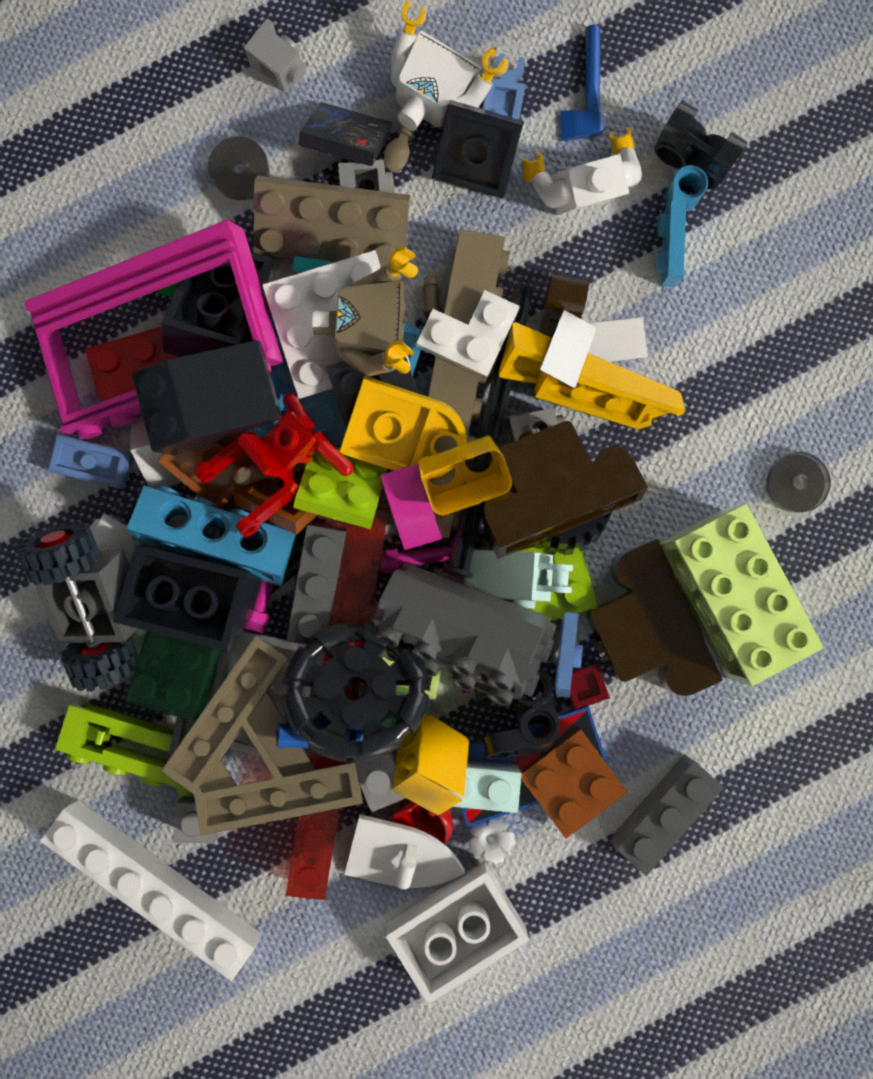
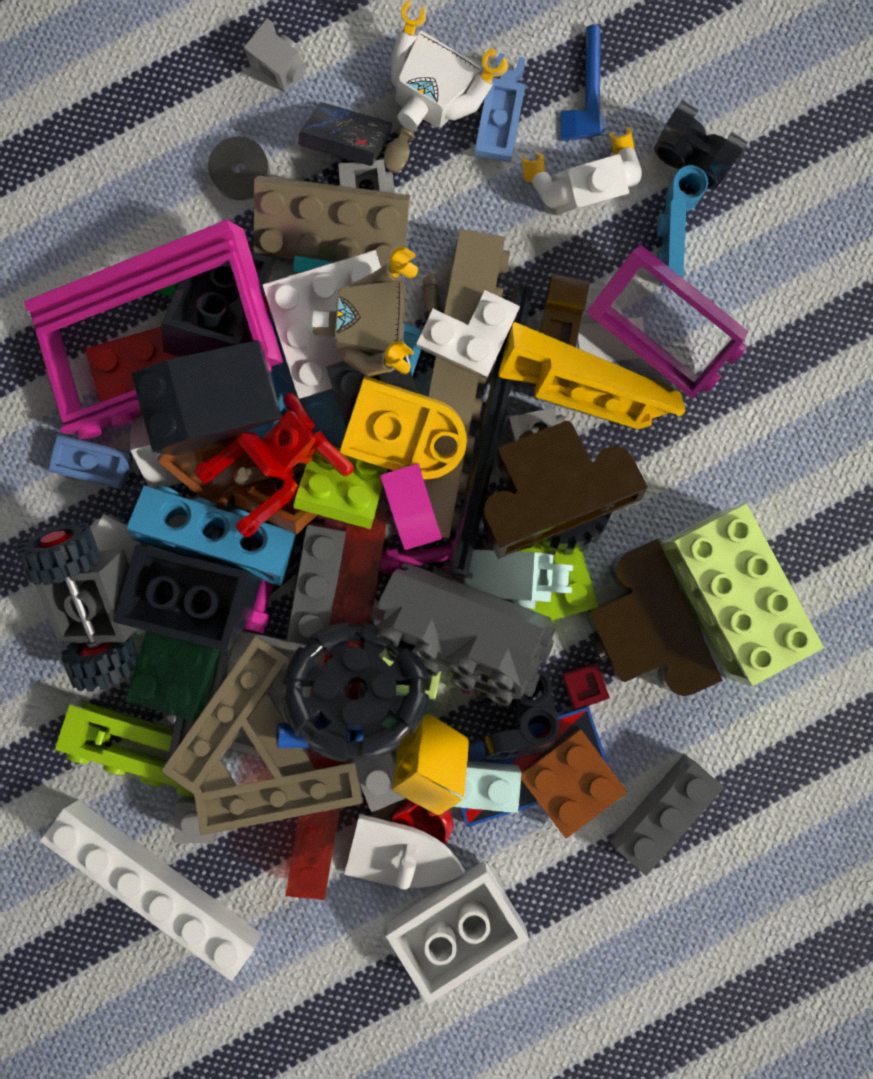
(477, 149): black tile -> none
(478, 486): yellow piece -> none
(490, 840): white plant -> none
(568, 349): white sticker -> none
(568, 655): medium blue plate -> none
(690, 383): none -> magenta window
(814, 477): clear smoke piece -> none

